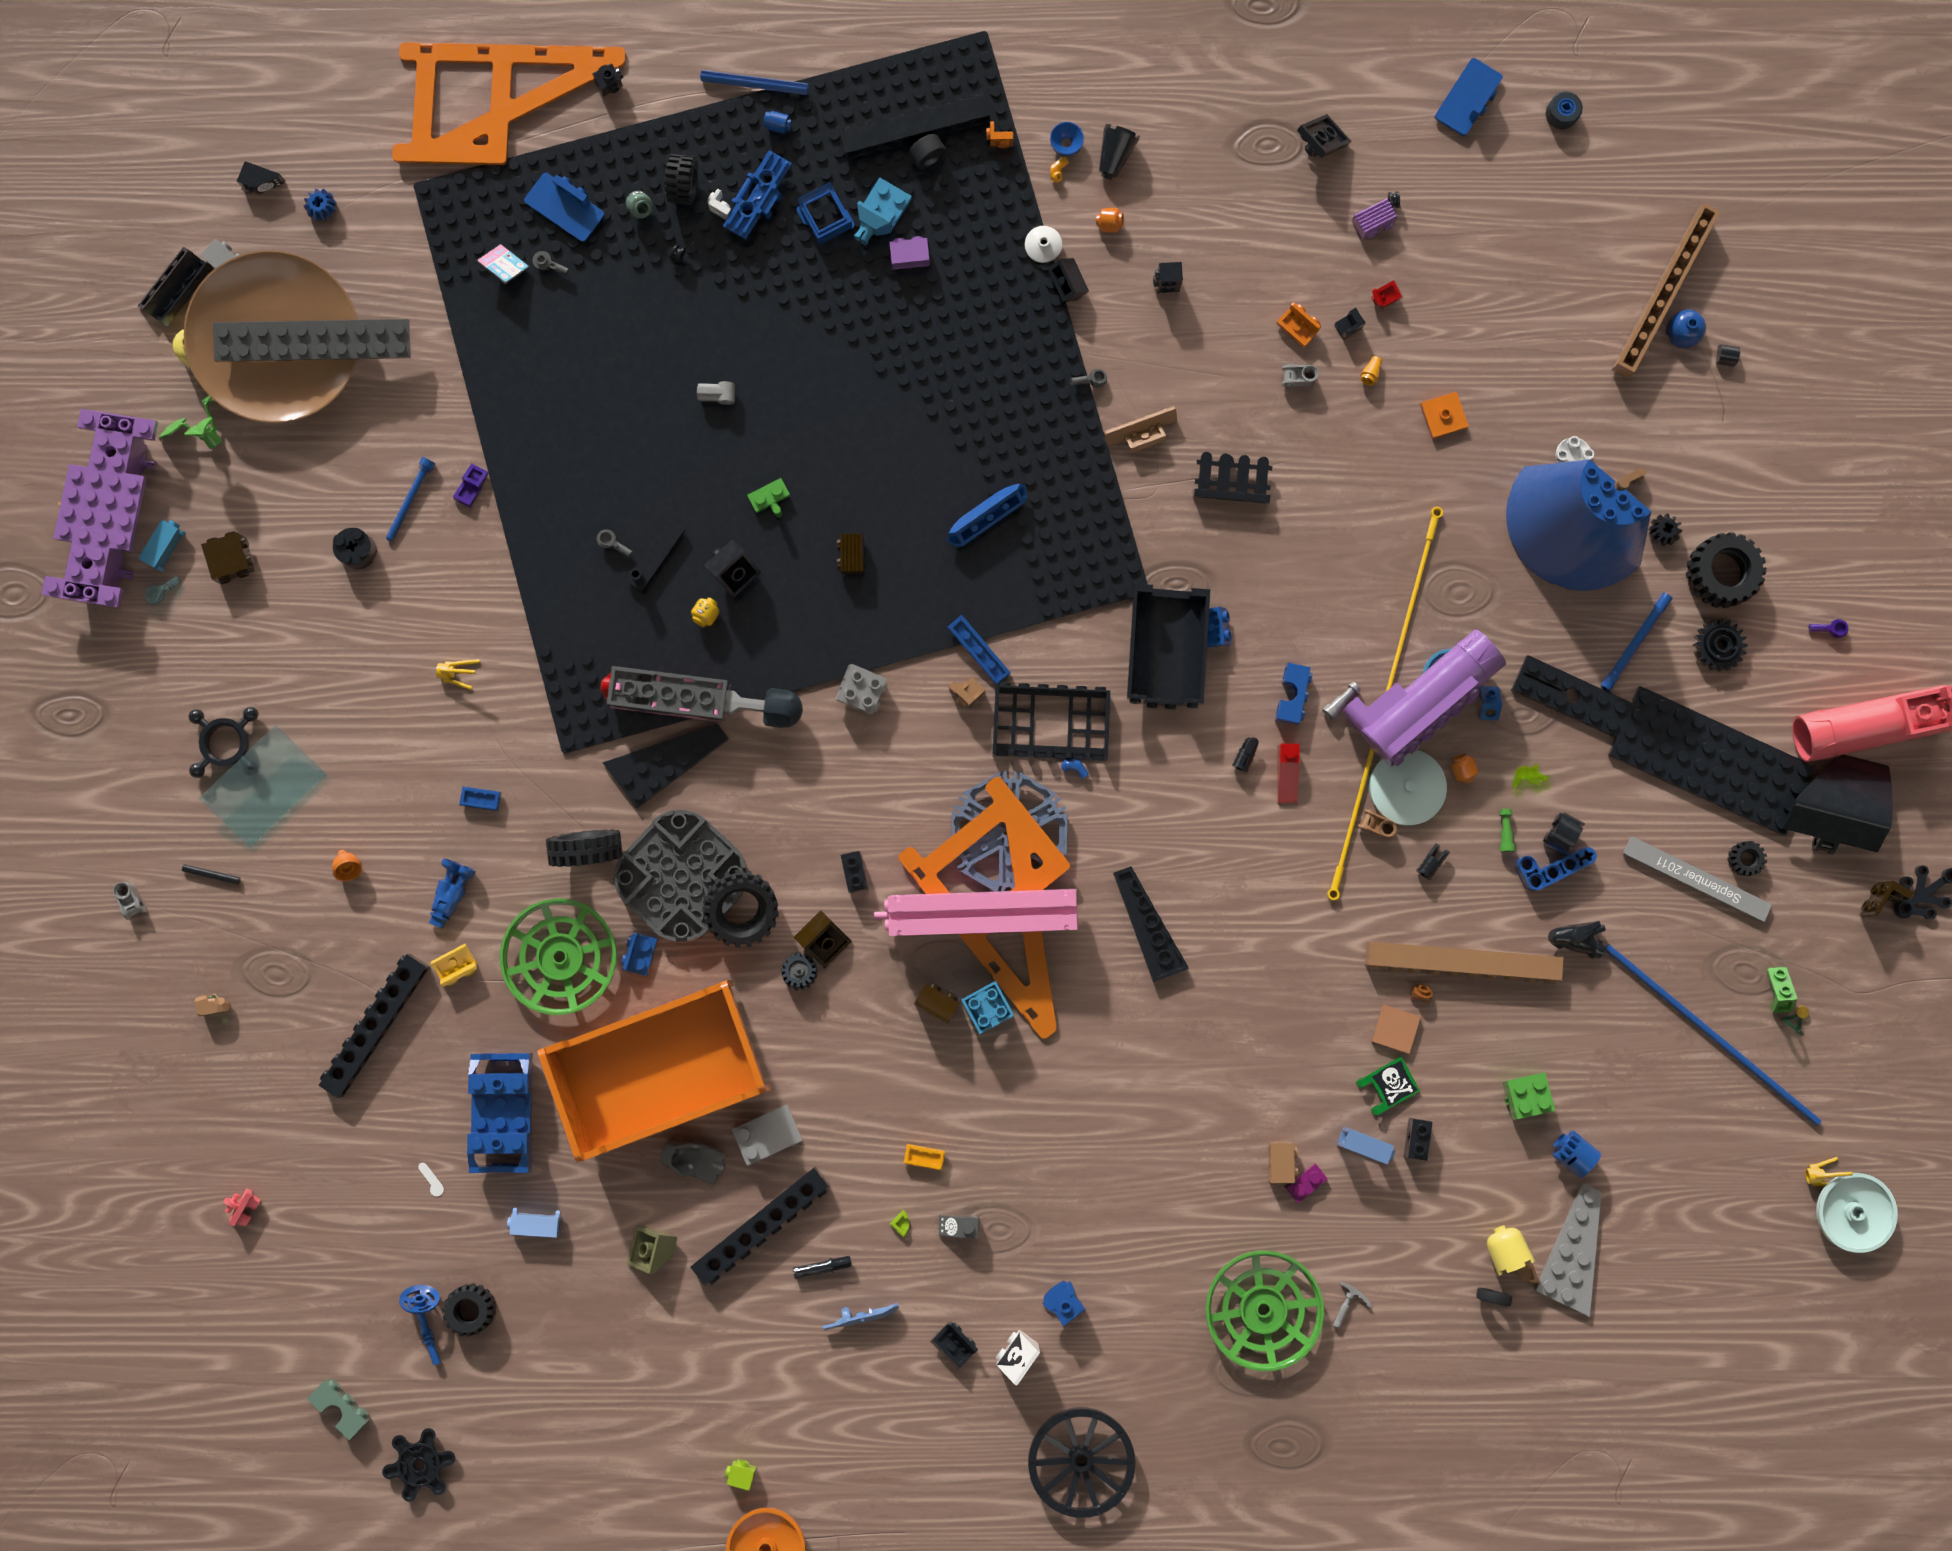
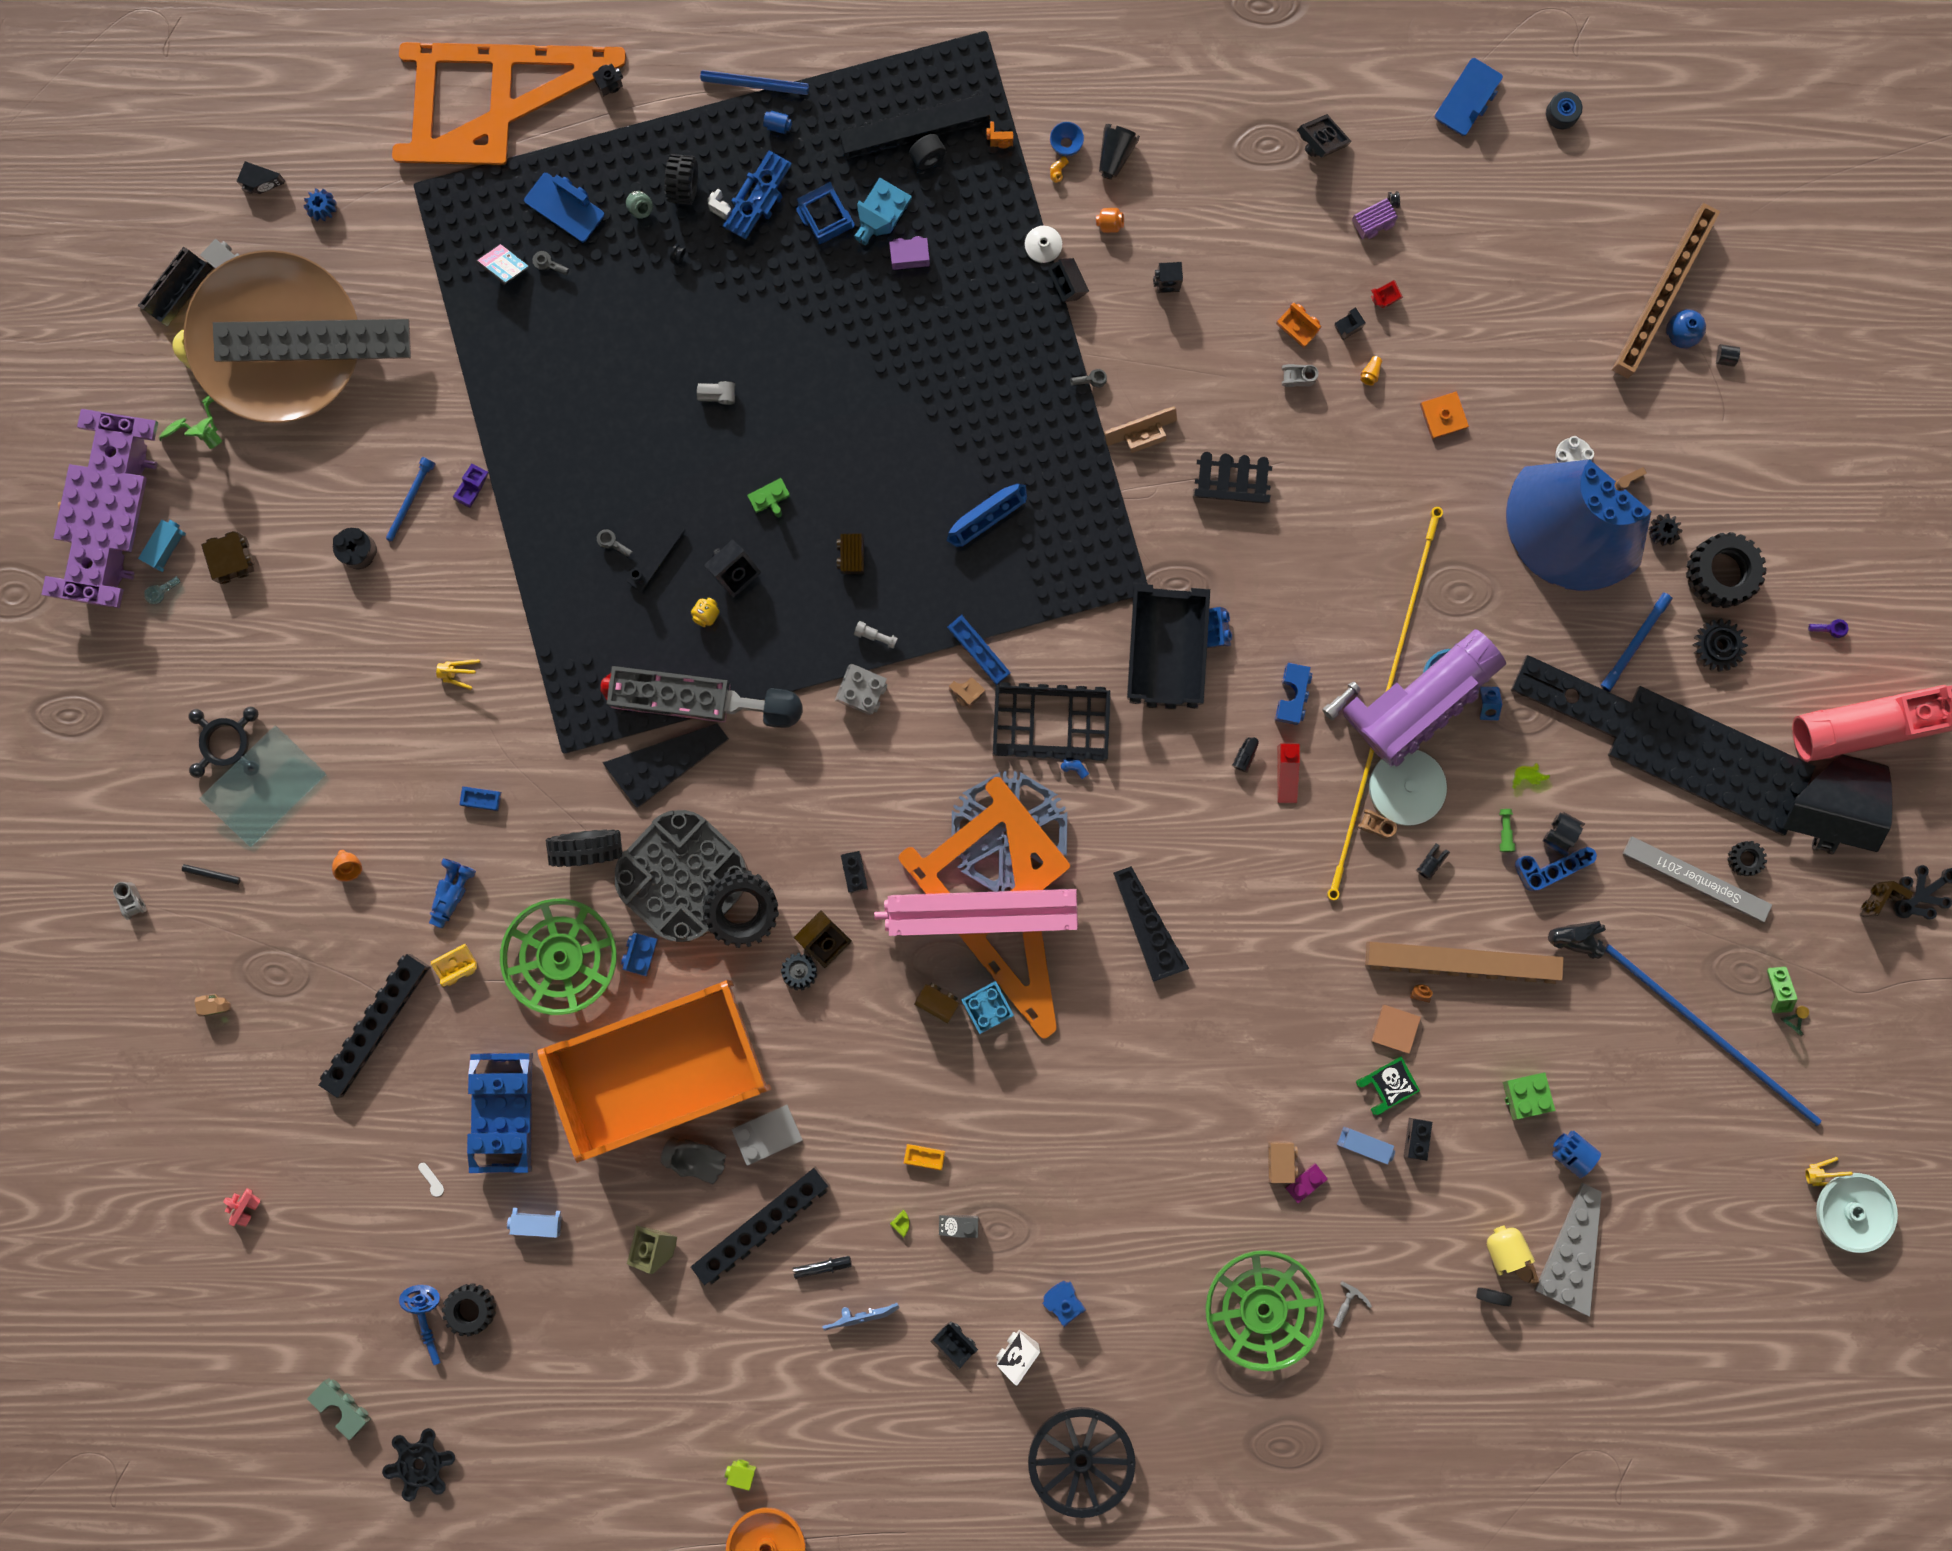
(872, 634): none -> light grey piece
(1464, 768): orange head -> none

